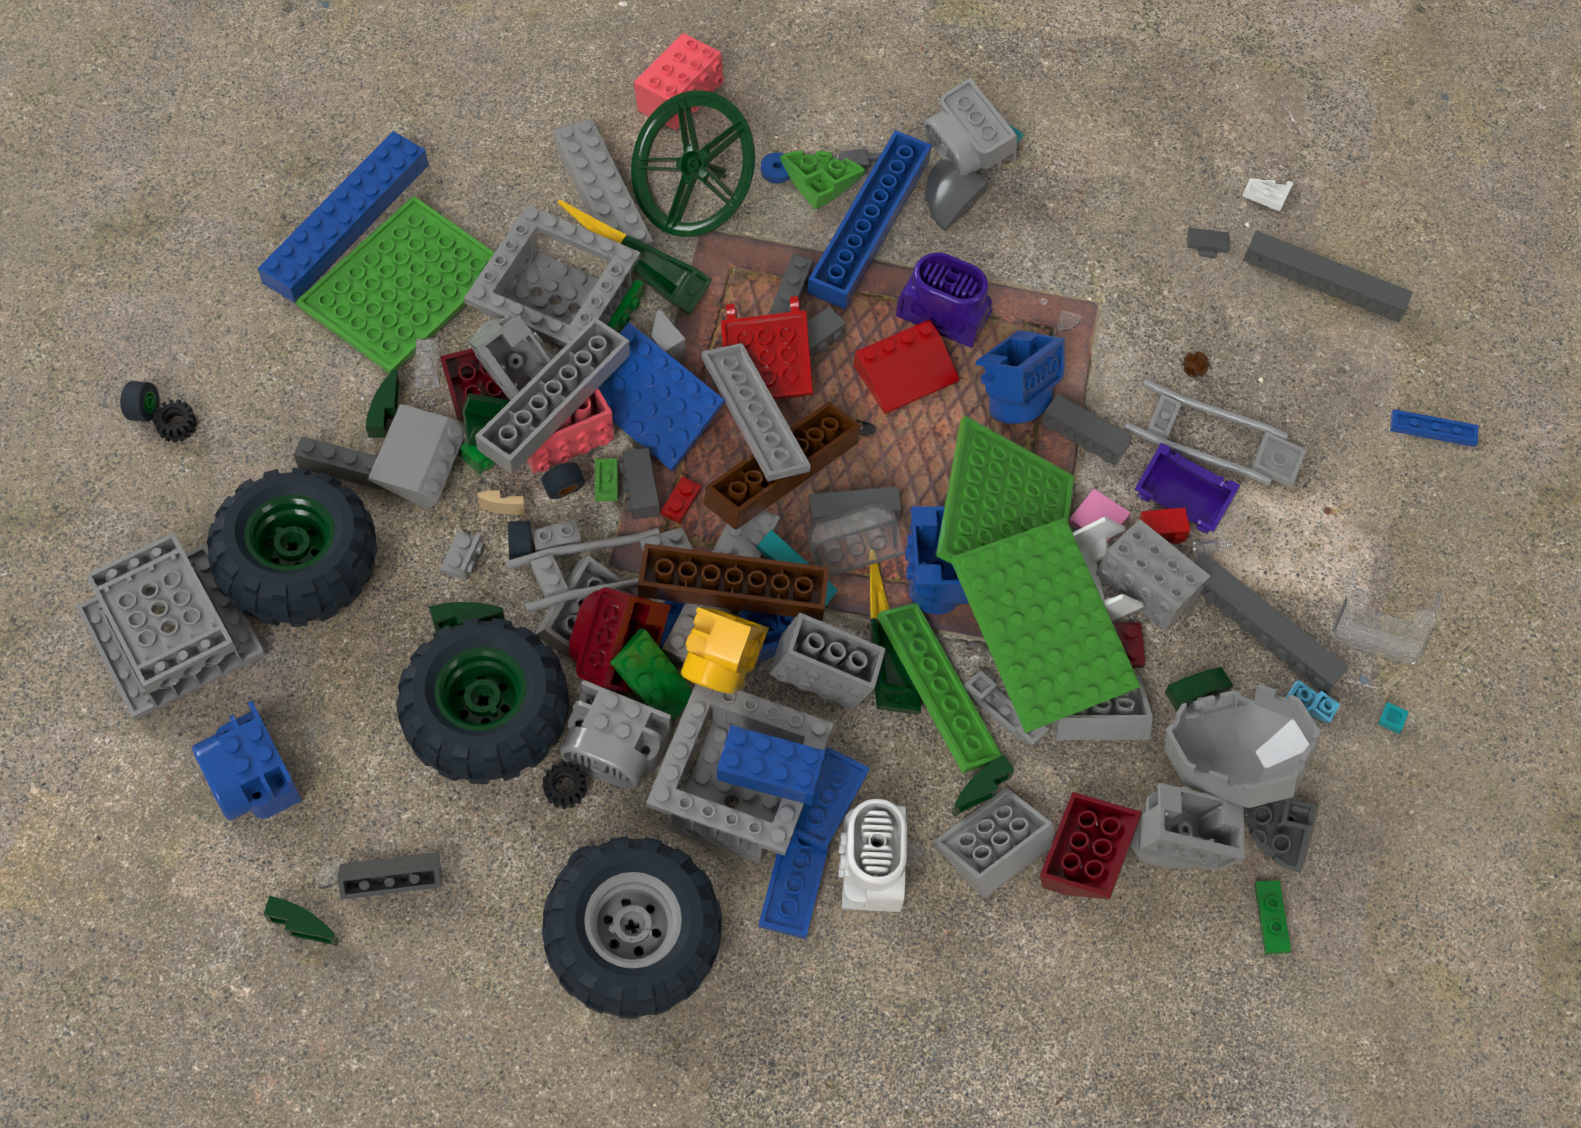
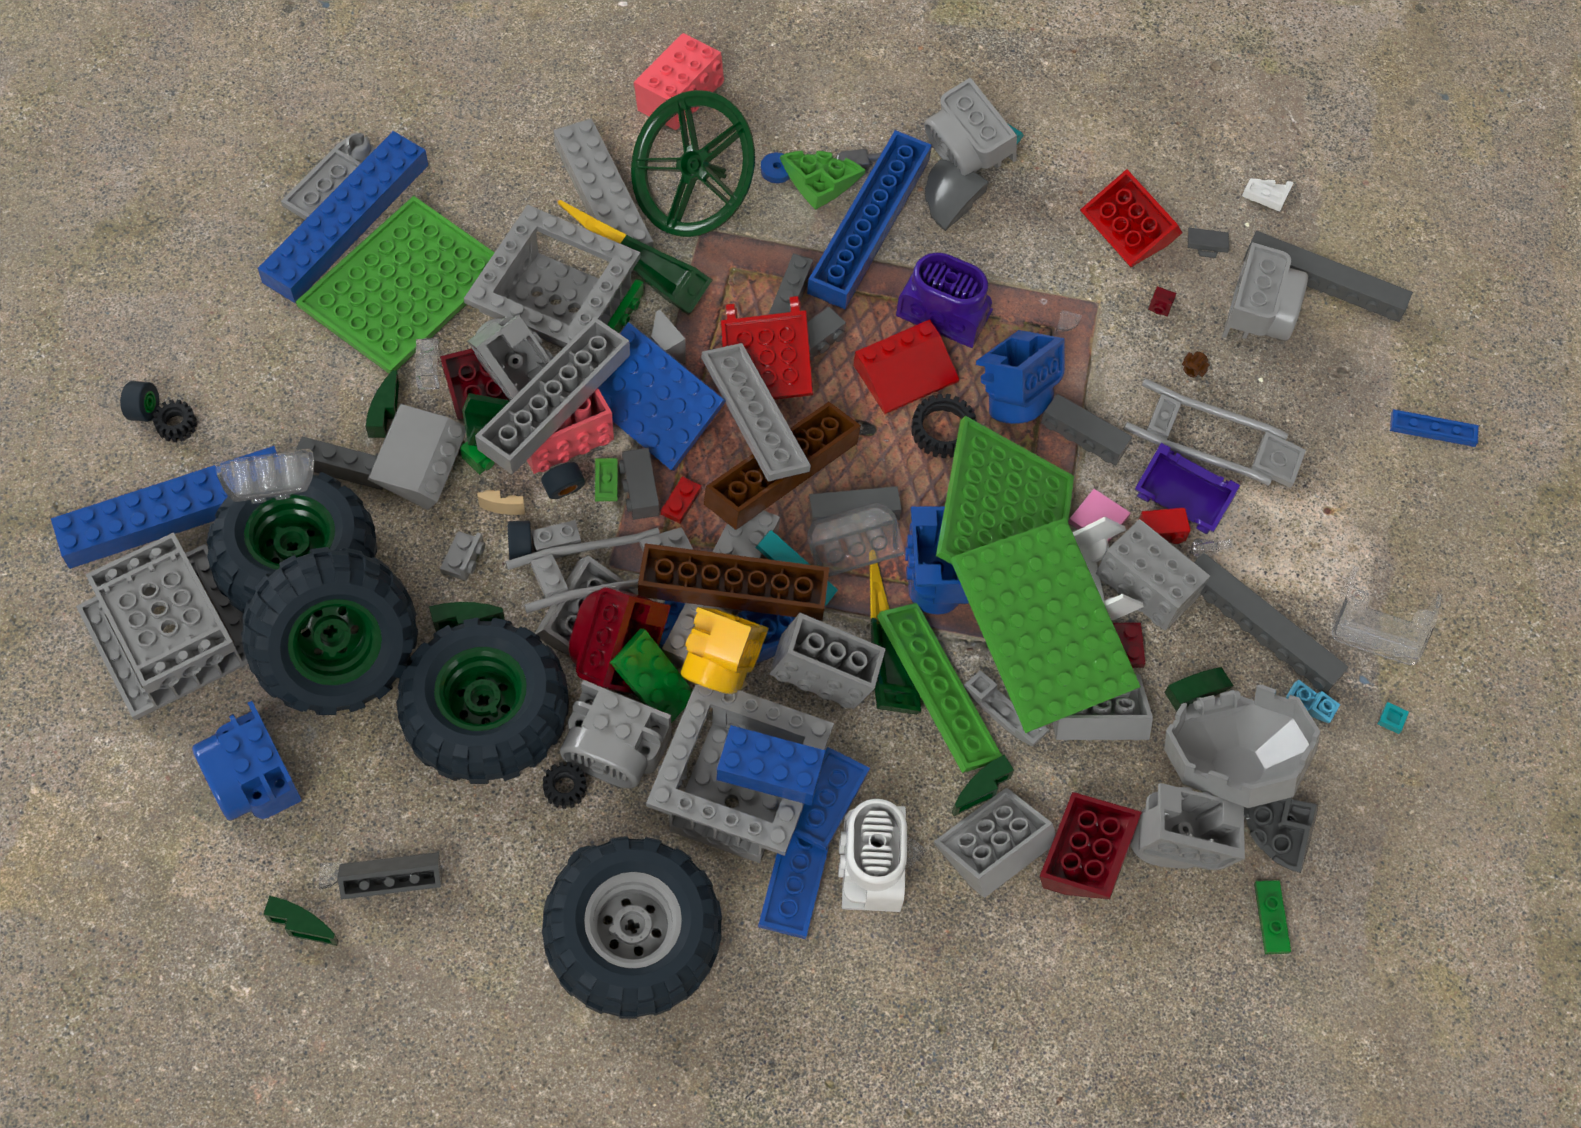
(141, 516): none -> blue brick
(266, 475): none -> clear windscreen
(327, 175): none -> light grey plate
(333, 679): none -> black wheel
(932, 405): none -> black tyre
(1131, 219): none -> red slope
(1162, 301): none -> dark red bracket
(1267, 295): none -> light grey brick

